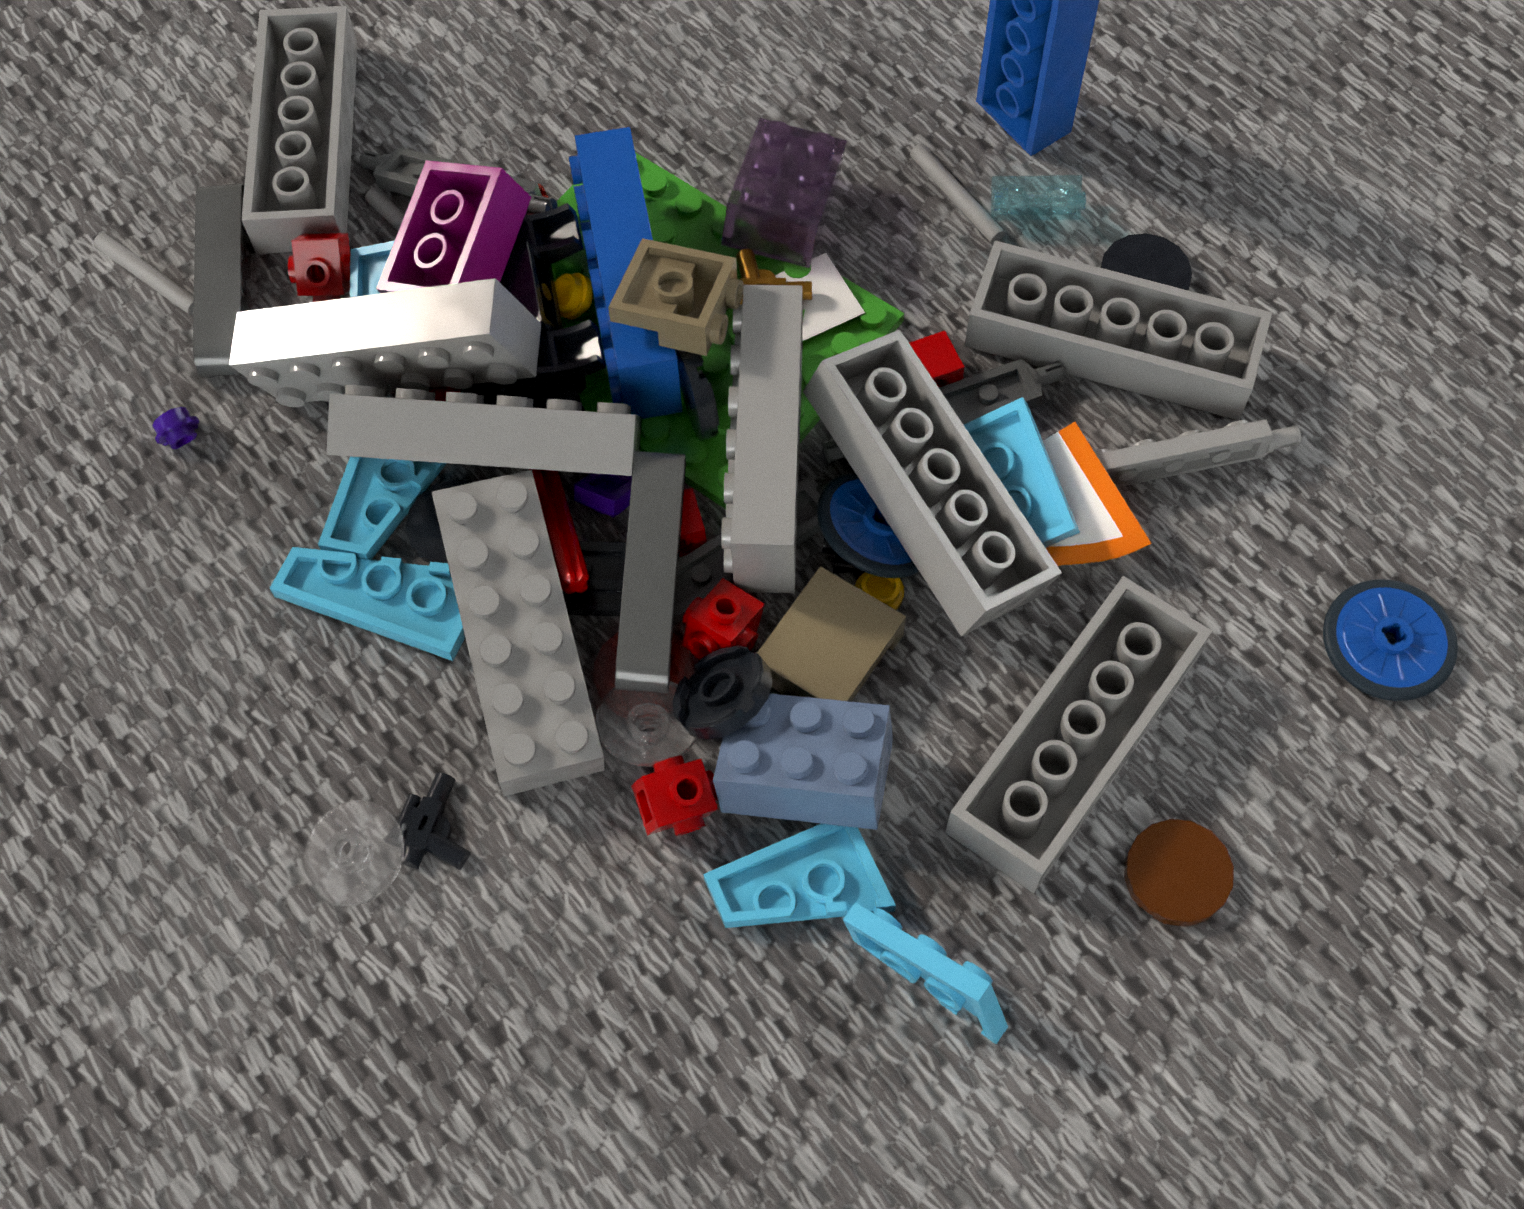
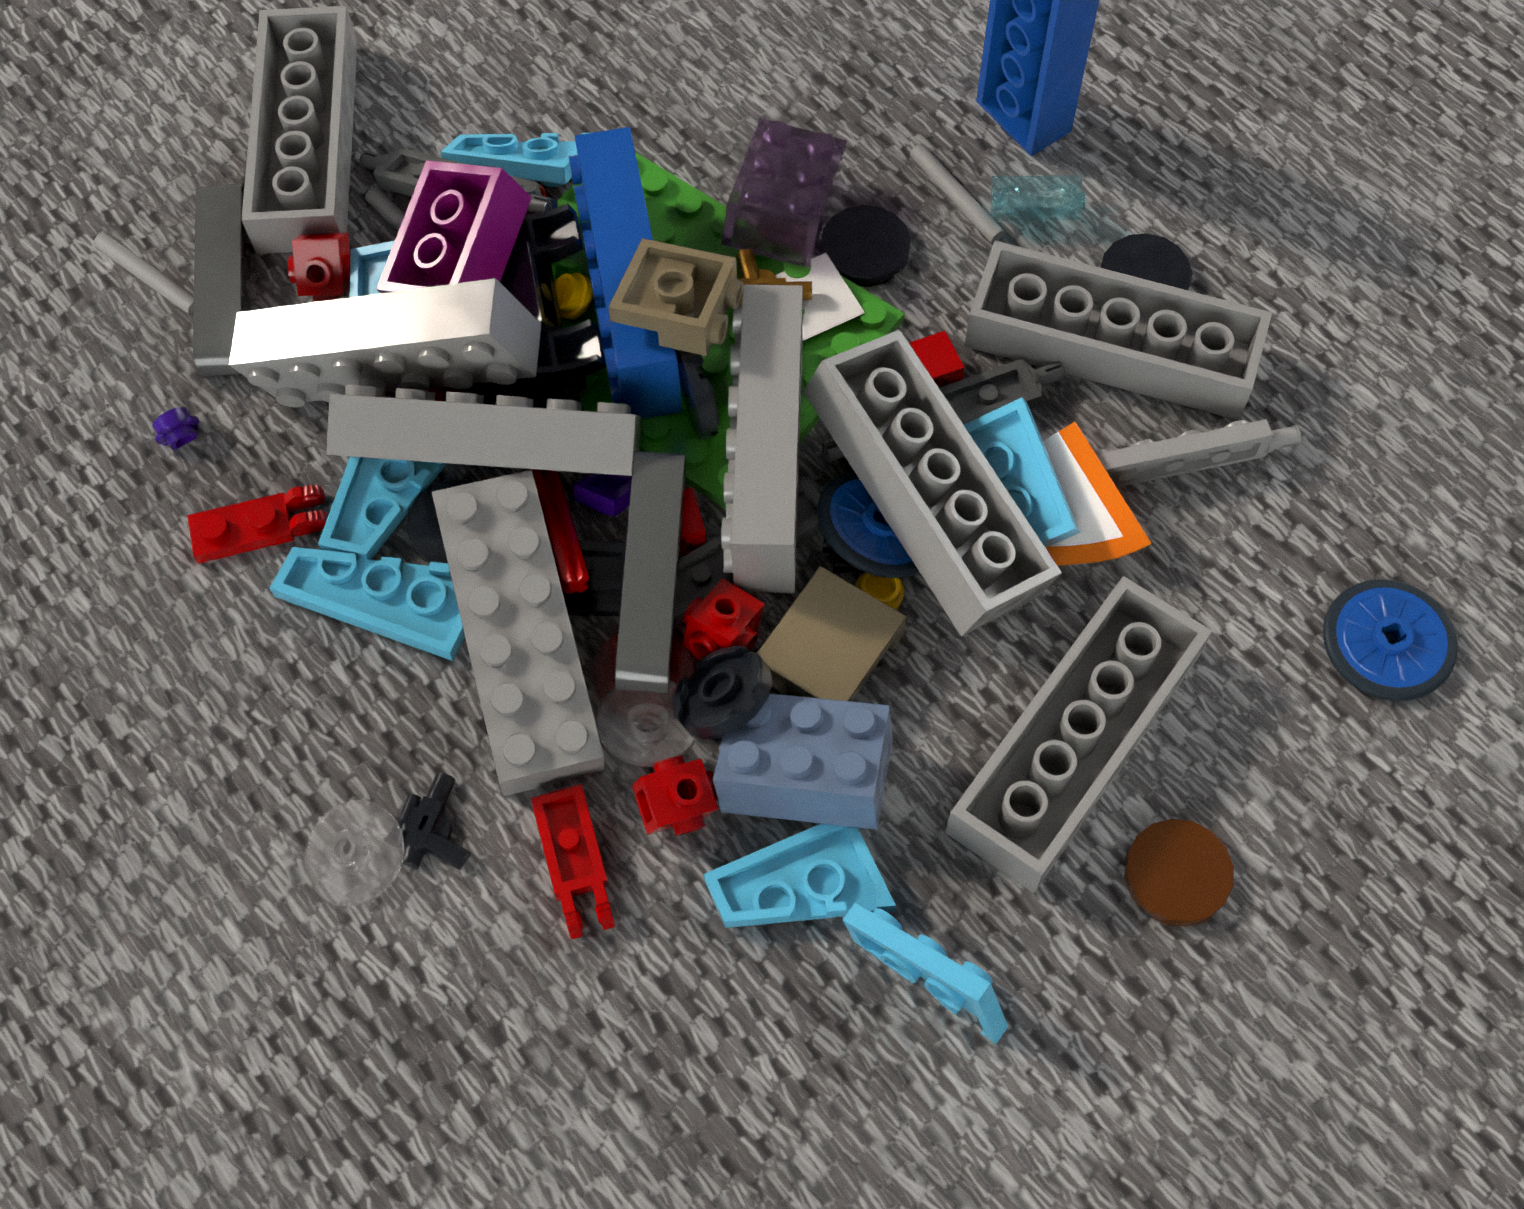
(255, 523): none -> red hinge
(536, 159): none -> medium azure wing
(572, 854): none -> red hinge
(866, 244): none -> black tile

